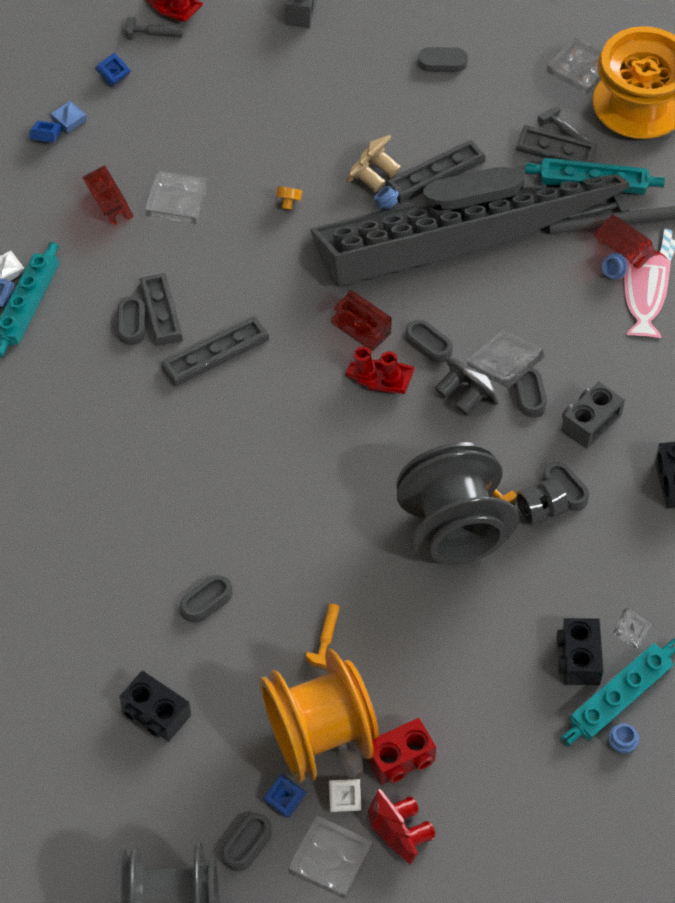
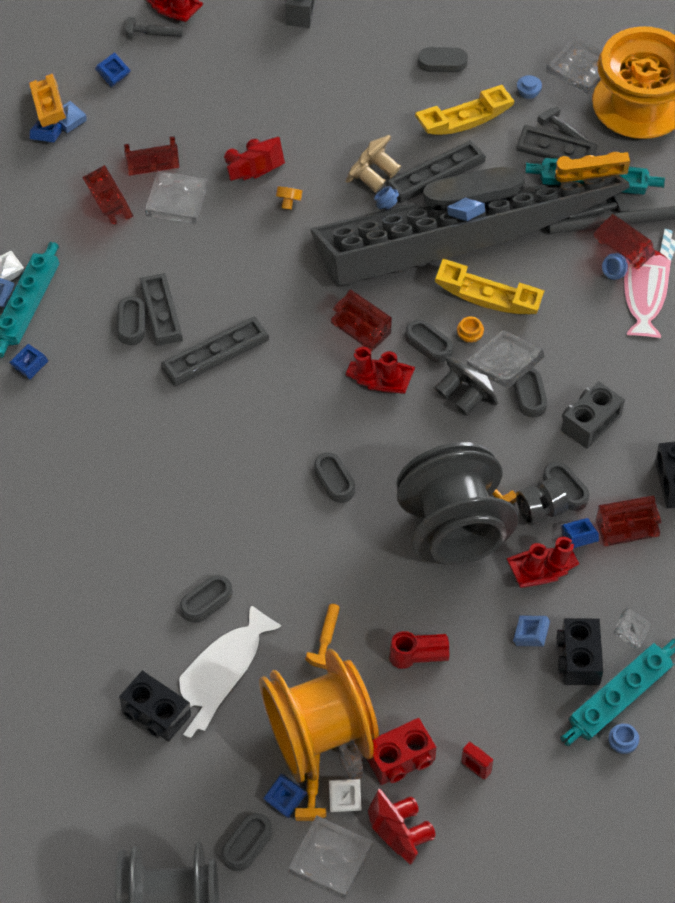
(28, 361): none -> blue tile
(47, 100): none -> light orange plate
(152, 158): none -> clear red hinge
(221, 667): none -> white sticker
(256, 160): none -> red connector
(310, 812): none -> light orange piece
(334, 477): none -> dark grey tile
(420, 649): none -> red piece
(466, 209): none -> medium blue tile
(467, 115): none -> yellow slope
(470, 329): none -> light orange plate
(477, 760): none -> red tile
(488, 293): none -> yellow slope
(529, 86): none -> medium blue plate
(531, 631): none -> medium blue tile
(543, 565): none -> red connector
(580, 532): none -> blue tile
(591, 166): none -> light orange plate
(628, 520): none -> clear red hinge

